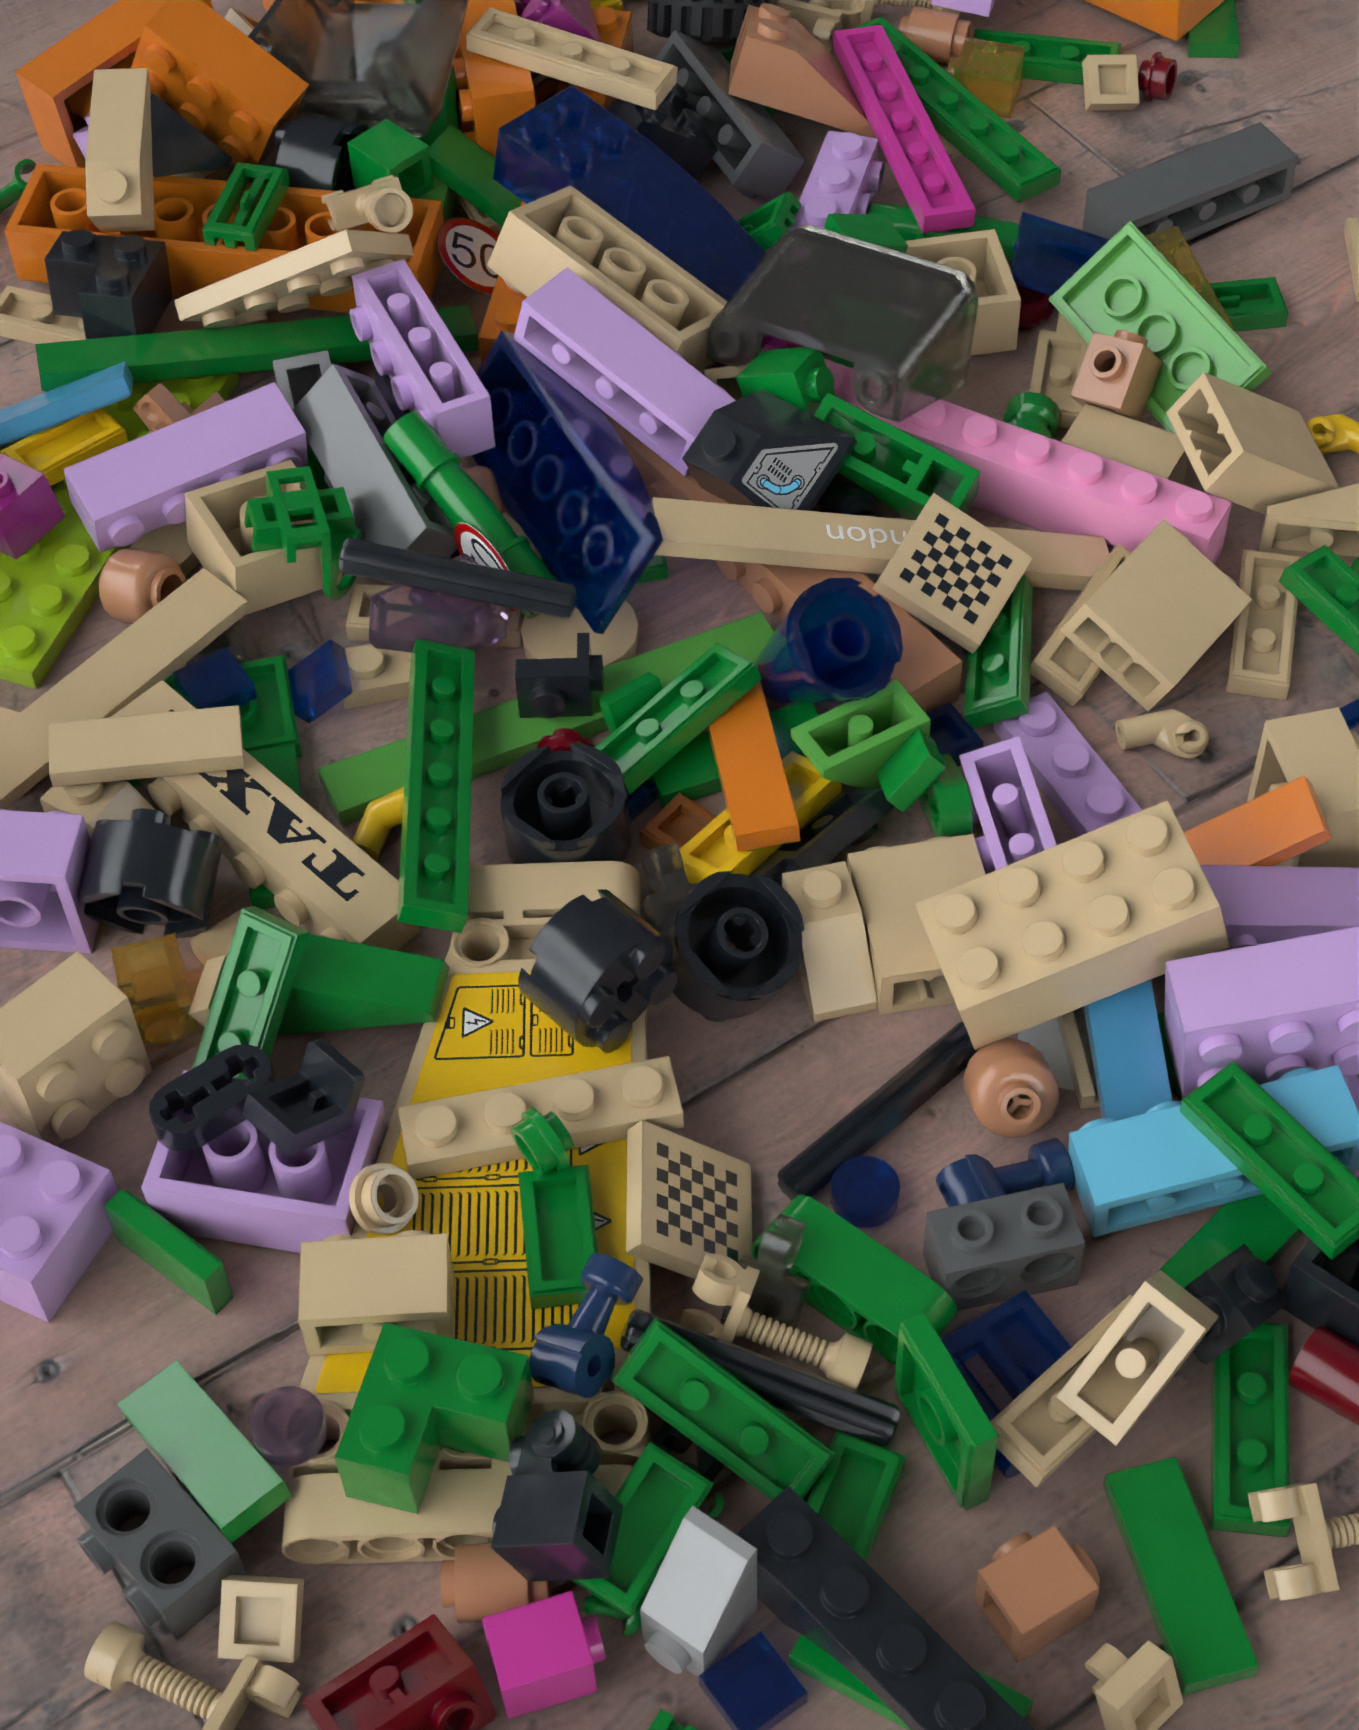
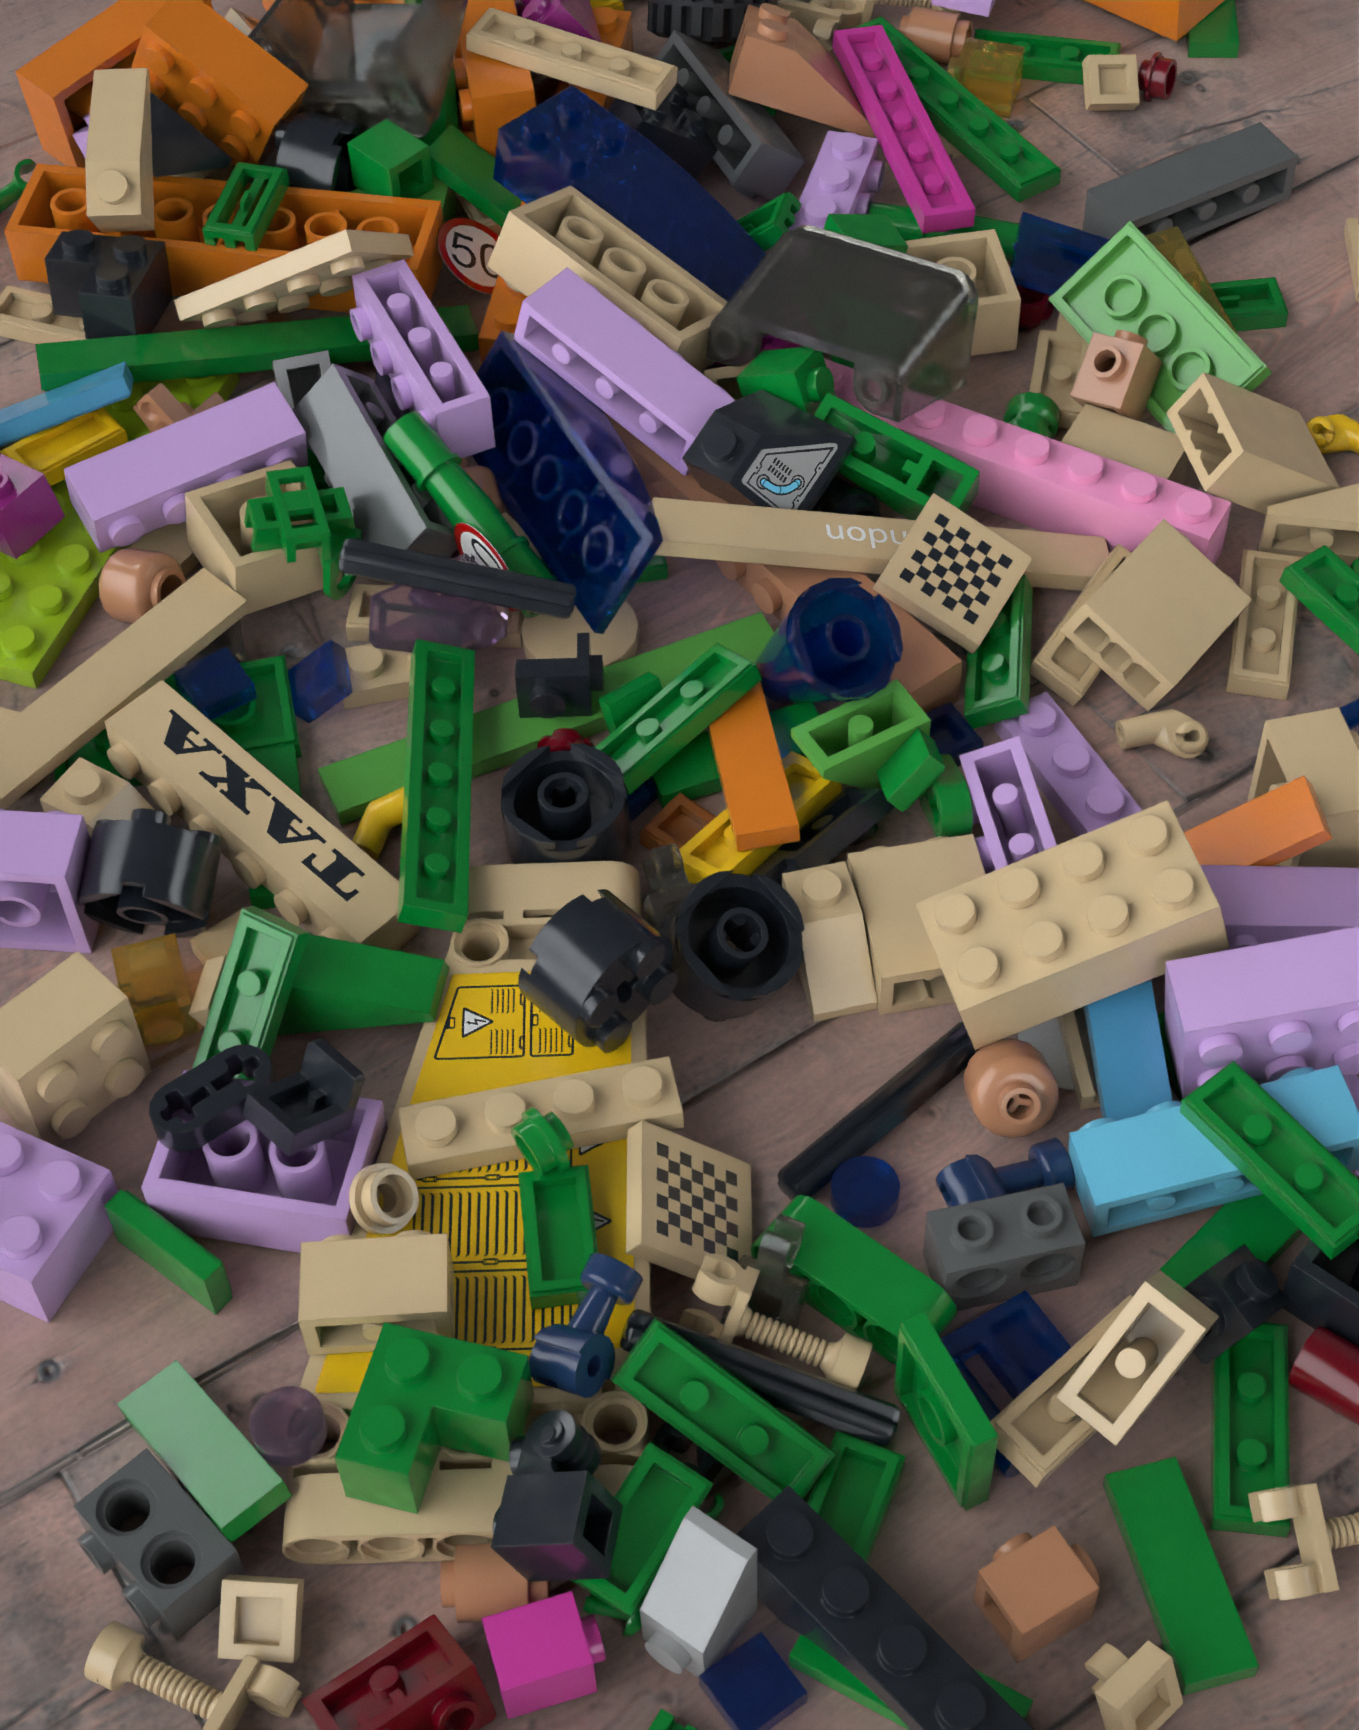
(145, 746): tan tile -> none
(379, 203): tan bar -> none

